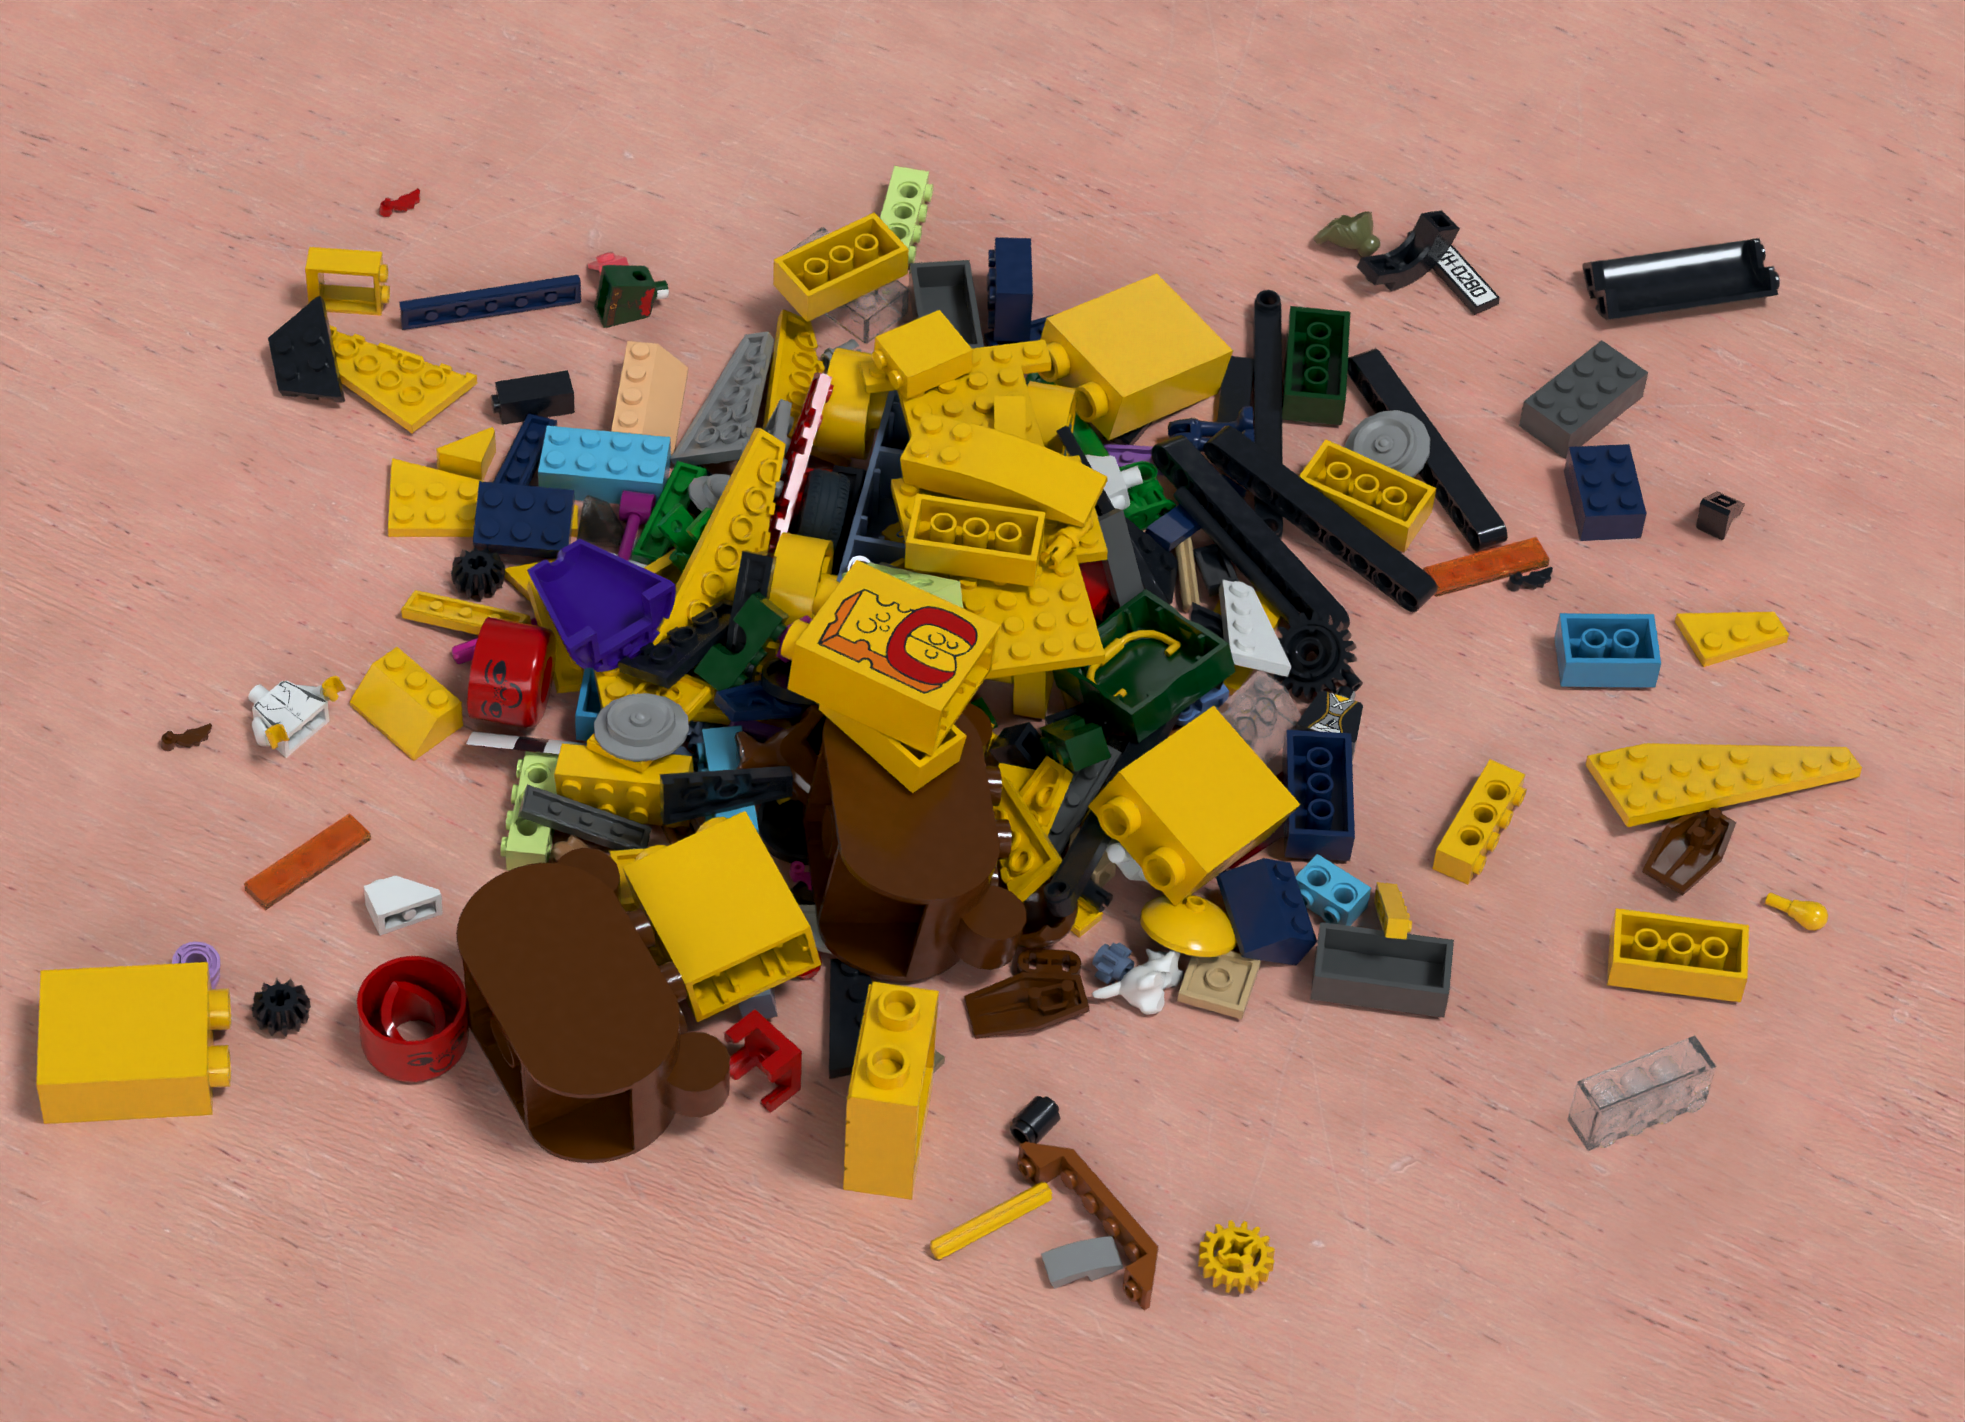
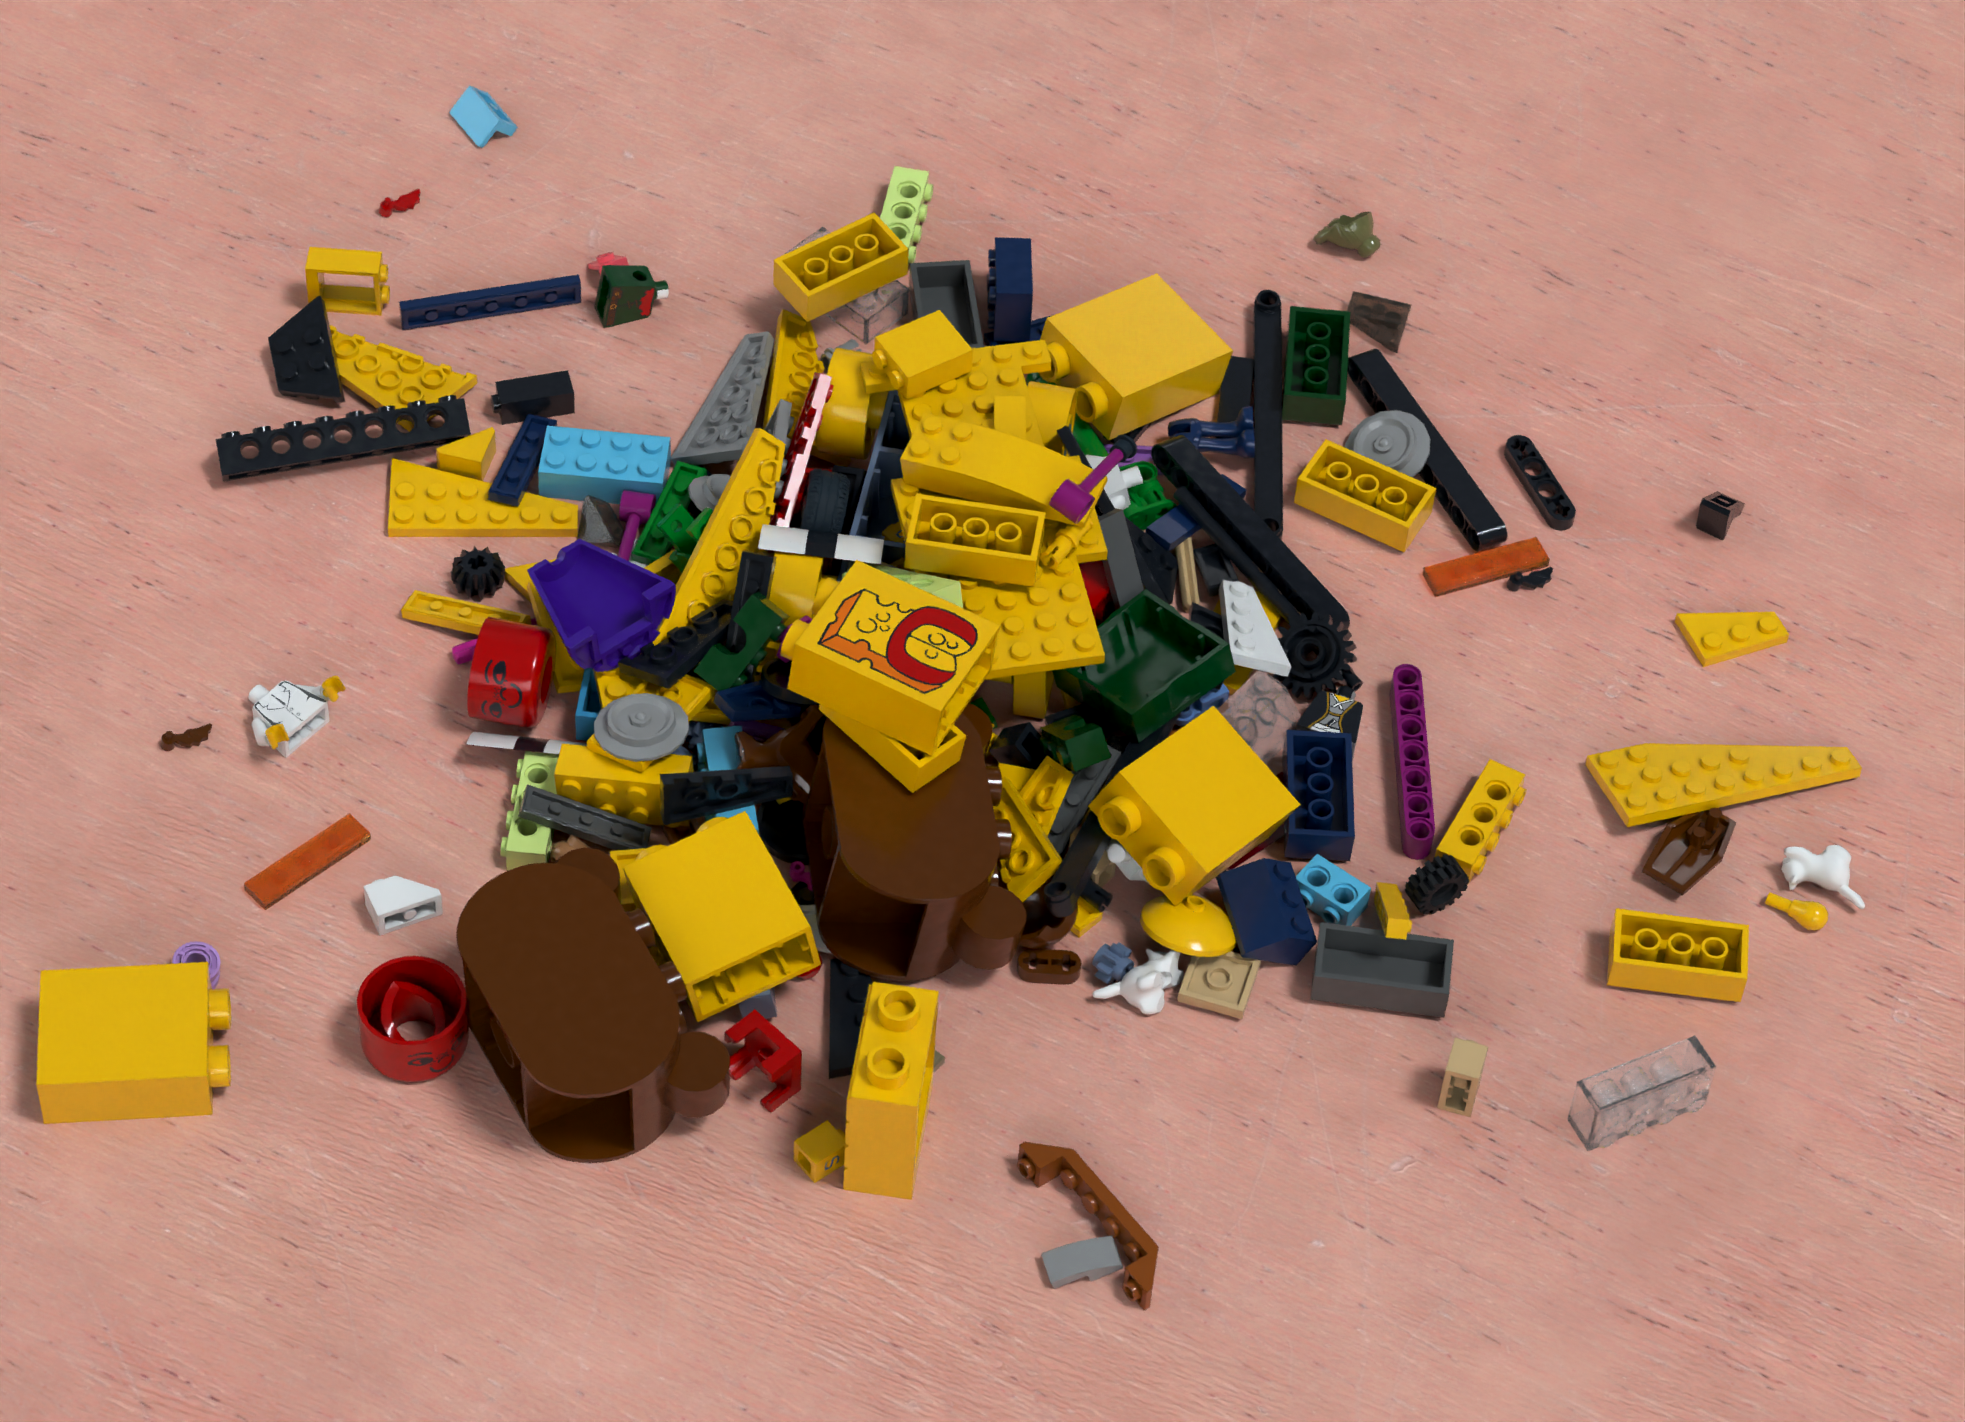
(281, 1007): black gear -> none
(330, 451): none -> black brick
(407, 704): yellow slope -> none
(481, 116): none -> medium azure panel
(523, 519): dark blue brick -> none
(650, 392): light nougat slope -> none
(820, 1151): none -> yellow brick
(821, 544): none -> white sticker
(990, 1220): yellow axle -> none
(1025, 1003): reddish brown piece -> none
(1035, 1120): black brick -> none
(1074, 499): none -> magenta piece
(1118, 644): yellow piece -> none
(1236, 1256): yellow gear -> none
(1320, 518): black beam -> none
(1379, 318): none -> clear smoke wing
(1412, 762): none -> magenta beam
(1415, 256): black arch -> none
(1436, 884): none -> black tyre
(1462, 1077): none -> tan brick
(1465, 282): tile -> none
(1536, 483): none -> black beam
(1583, 398): dark grey piece -> none
(1605, 492): dark blue brick -> none
(1607, 650): dark azure brick -> none
(1680, 279): black cylinder -> none
(1827, 870): none -> white animal

